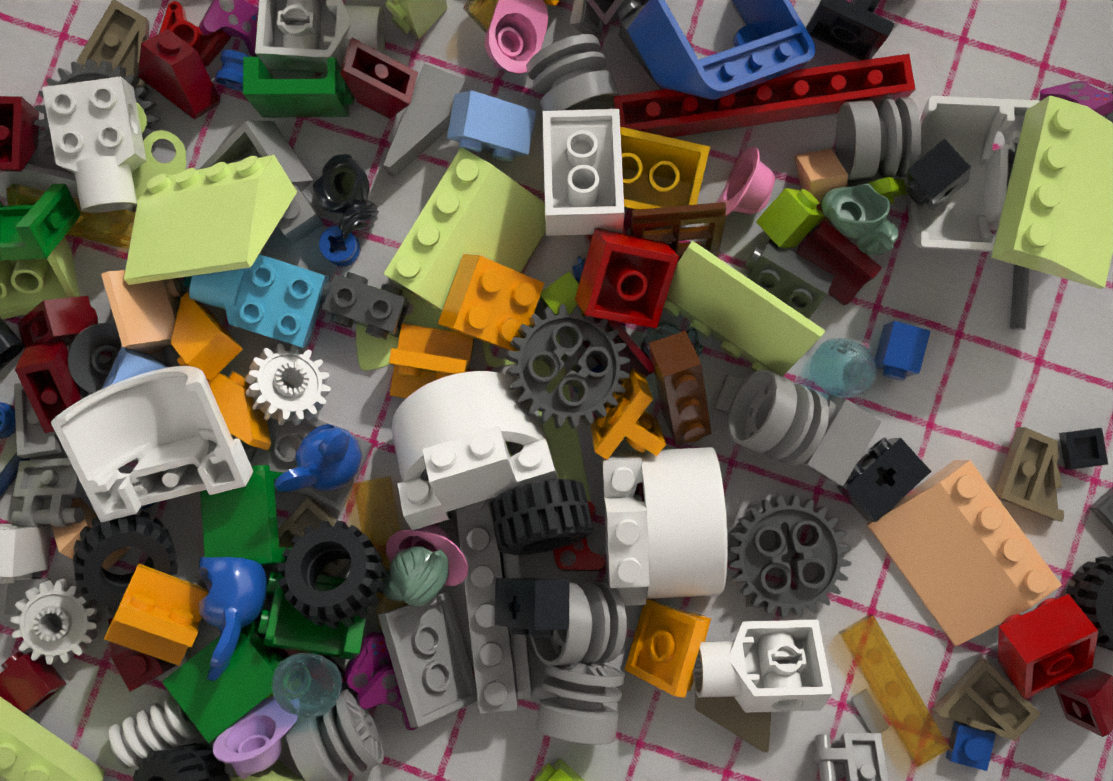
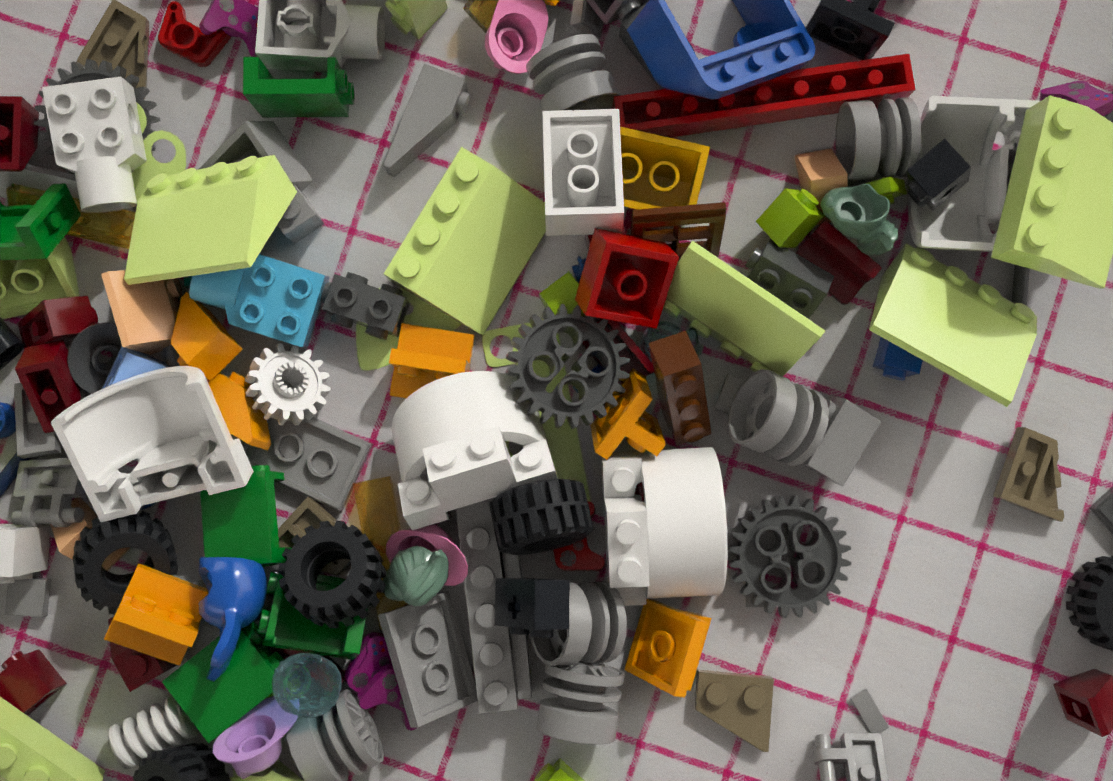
(37, 626): white gear -> none
(177, 74): dark red slope -> none
(232, 70): blue wheel -> none
(324, 460): blue piece -> none
(345, 251): blue wheel -> none
(346, 190): black hair -> none
(377, 79): dark red slope -> none
(490, 301): light orange brick -> none
(491, 125): light blue brick -> none
(748, 184): bright pink piece -> none
(767, 667): white brick -> none
(843, 367): clear light blue hair -> none
(894, 690): clear yellow tile -> none
(902, 474): black brick -> none
(954, 323): none -> yellowish green slope
(963, 553): light nougat slope -> none
(970, 746): blue plate -> none
(987, 703): dark tan wing -> none
(1046, 645): red brick -> none
(1083, 448): black plate -> none

